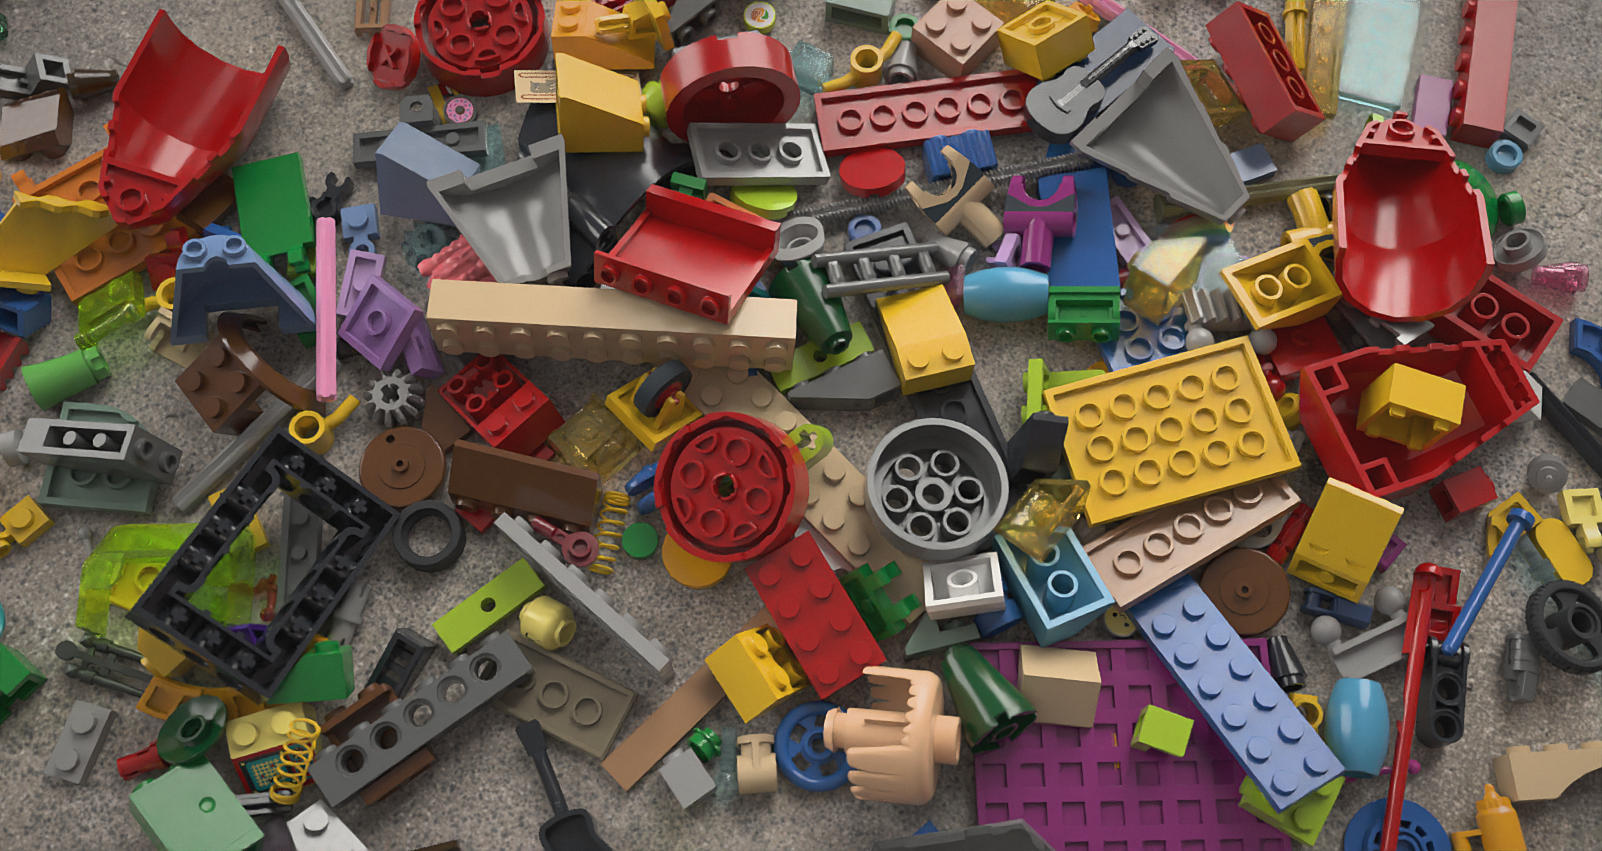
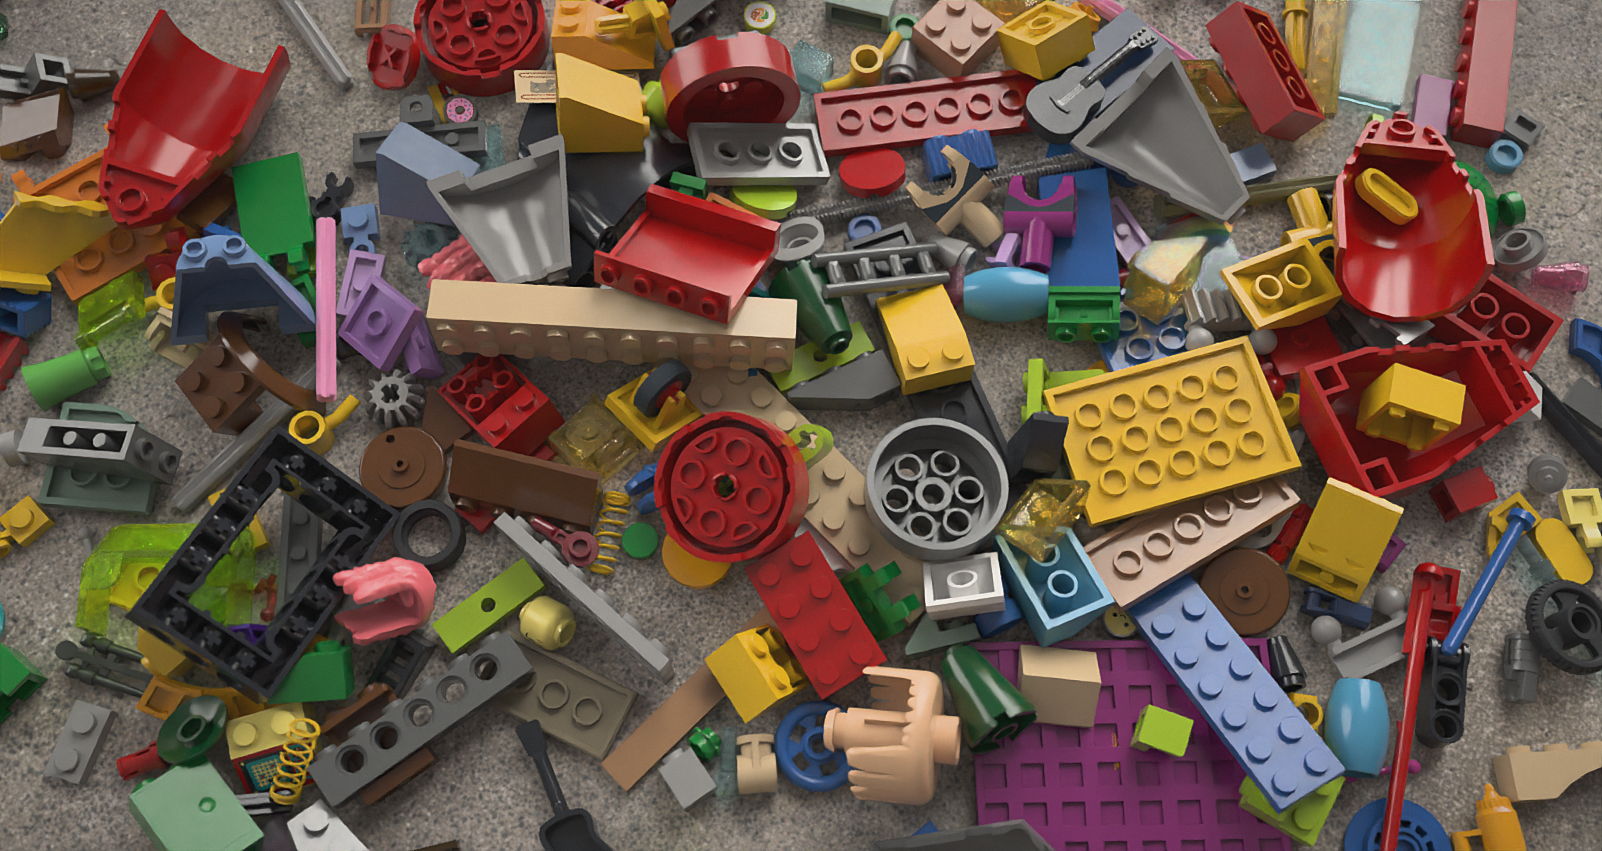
(408, 601): none -> coral piece
(1386, 196): none -> yellow tile

